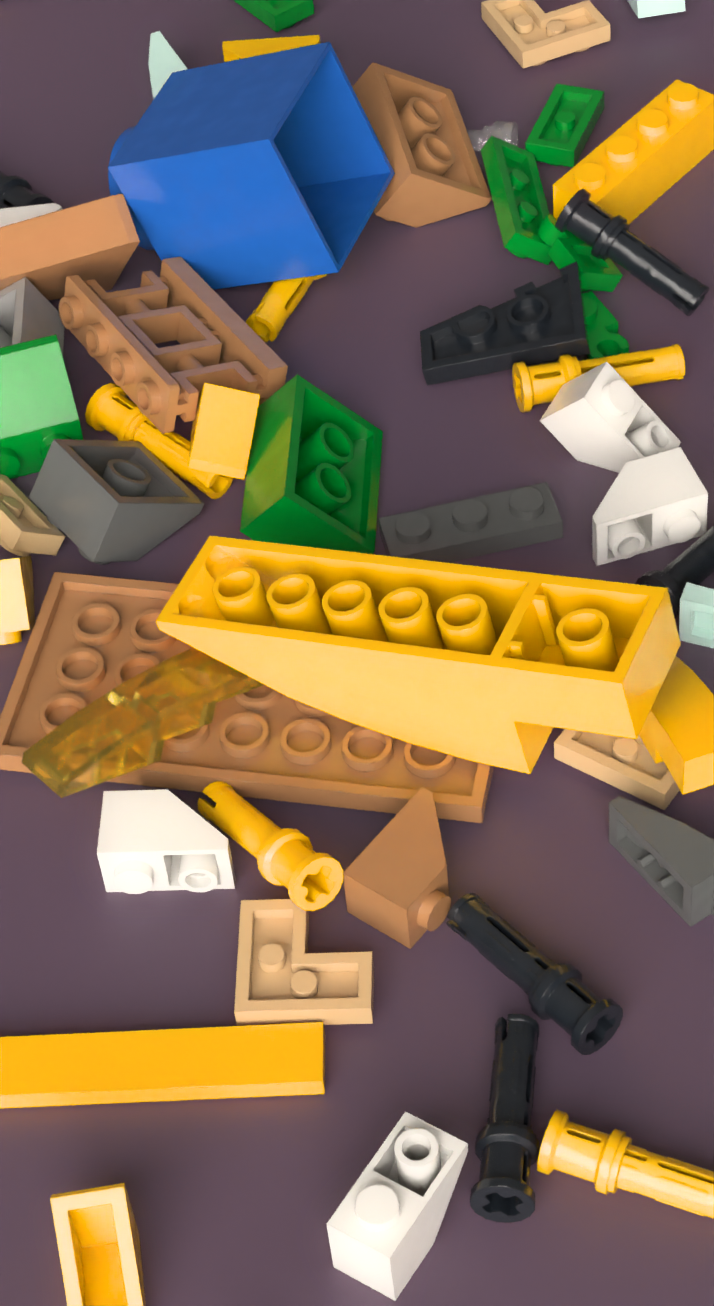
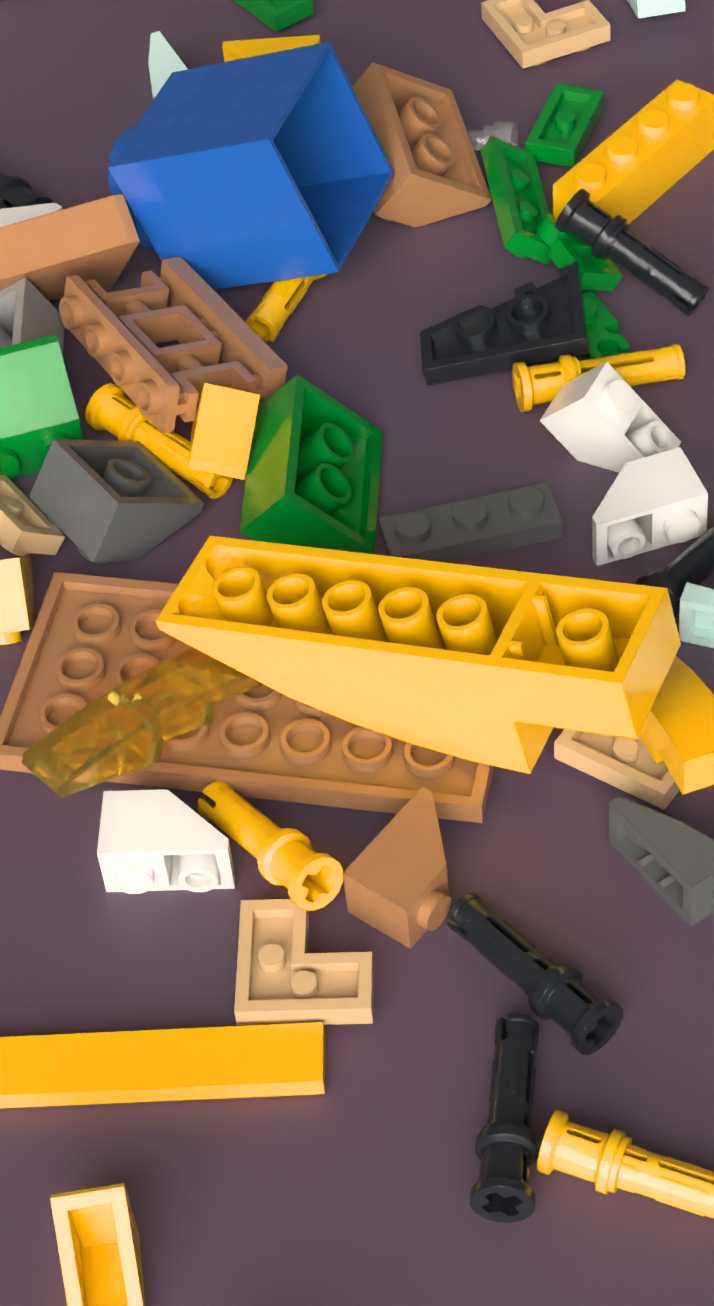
(396, 1206): white slope -> none

